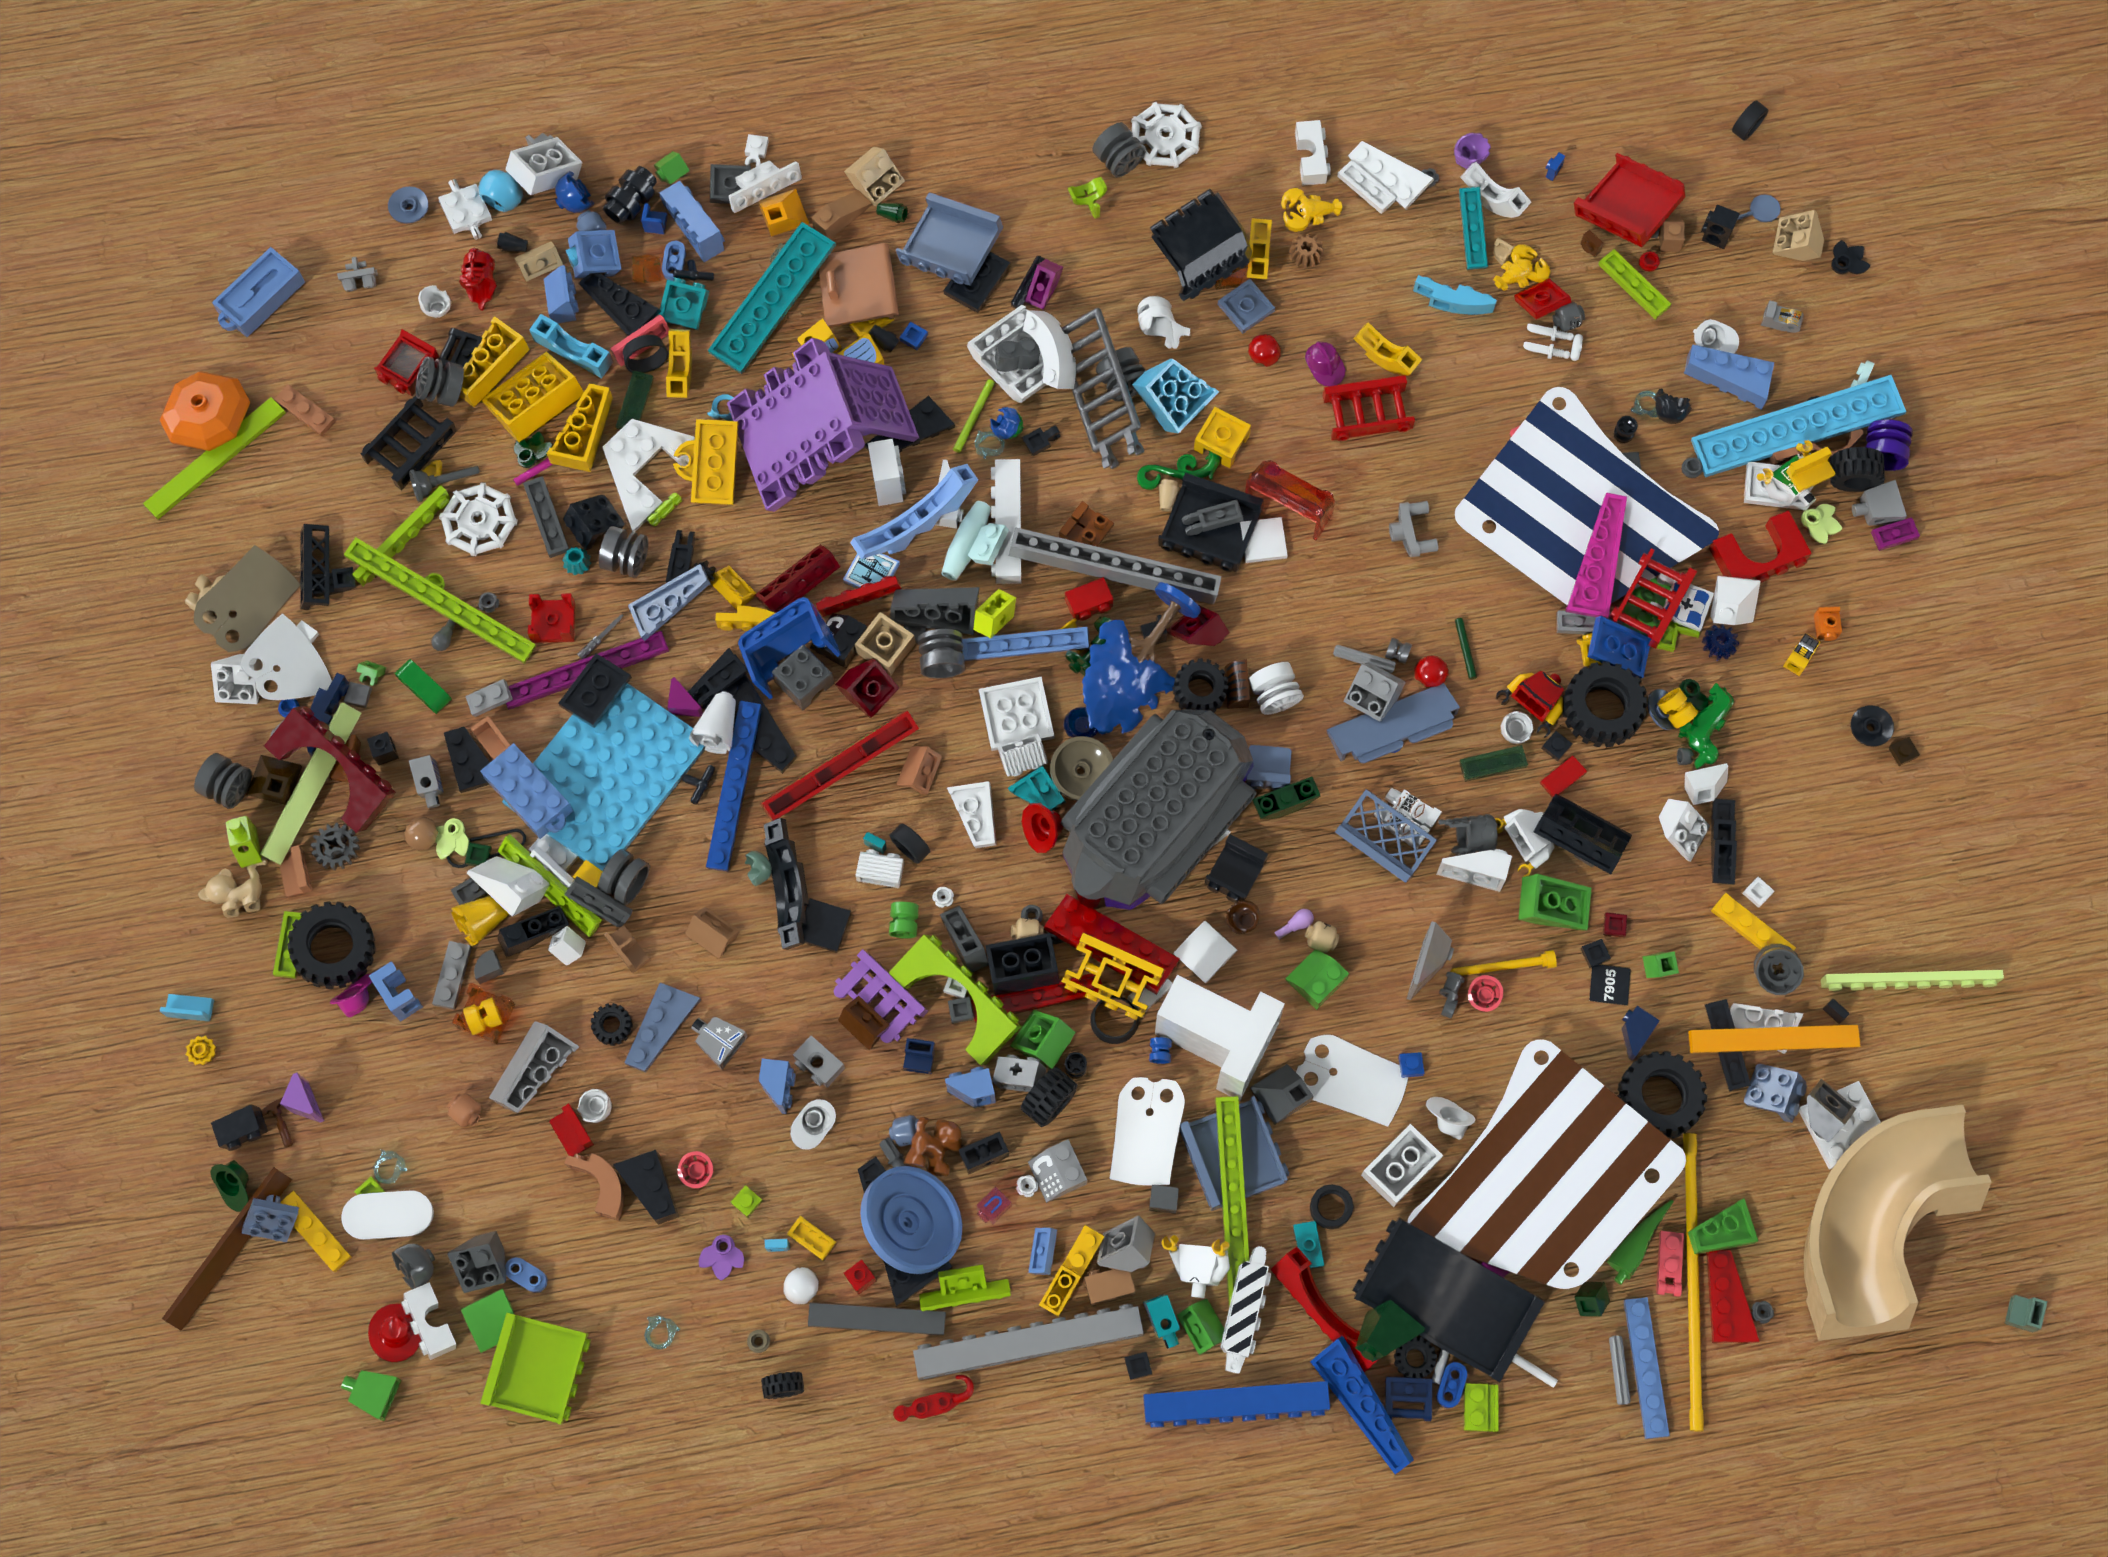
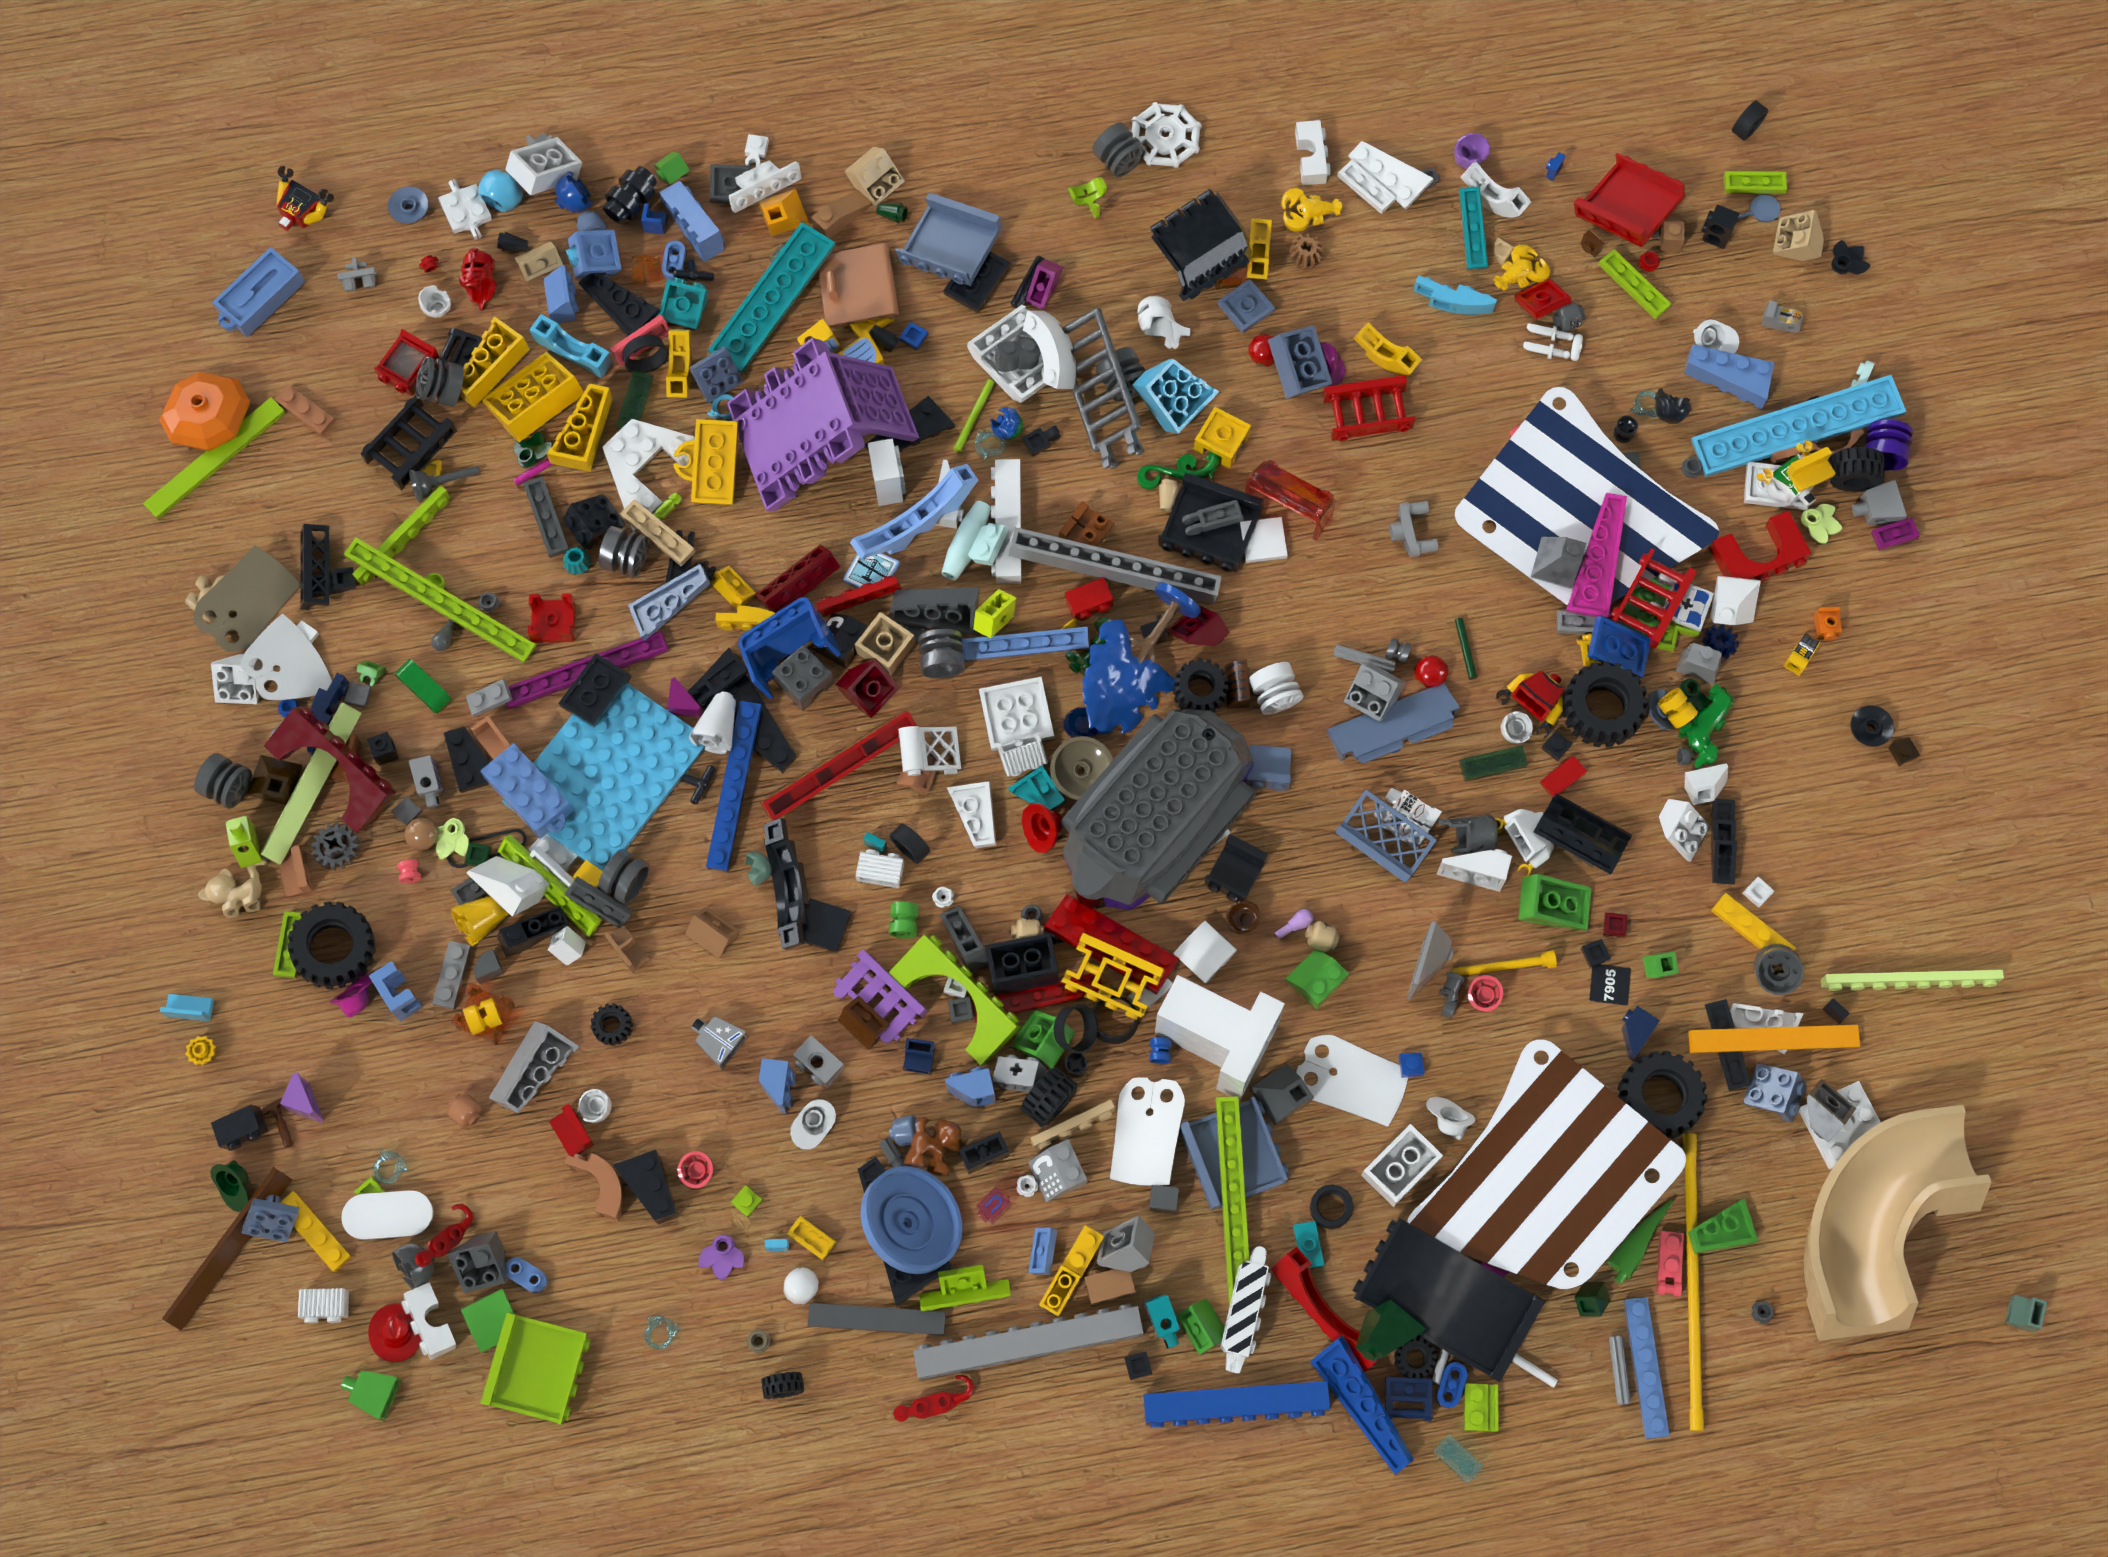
(298, 203): none -> torso
(323, 1304): none -> white brick
(406, 811): none -> flat silver tile
(409, 871): none -> coral wheel
(429, 263): none -> red plate
(446, 1239): none -> red piece
(480, 530): white plate -> none
(597, 640): flat silver piece -> none
(657, 532): none -> tan plate
(663, 1018): sand blue wing -> none
(713, 369): none -> sand blue plate
(860, 1277): red brick -> none
(915, 754): none -> white piece
(1082, 1121): none -> tan plate
(1090, 1028): none -> black tyre
(1199, 1263): torso -> none
(1286, 799): dark green slope -> none
(1300, 361): none -> sand blue slope
(1458, 1459): none -> clear light blue plate
(1558, 560): none -> flat silver slope
(1700, 662): none -> light grey torso
(1728, 1304): red wing -> none
(1755, 182): none -> lime plate

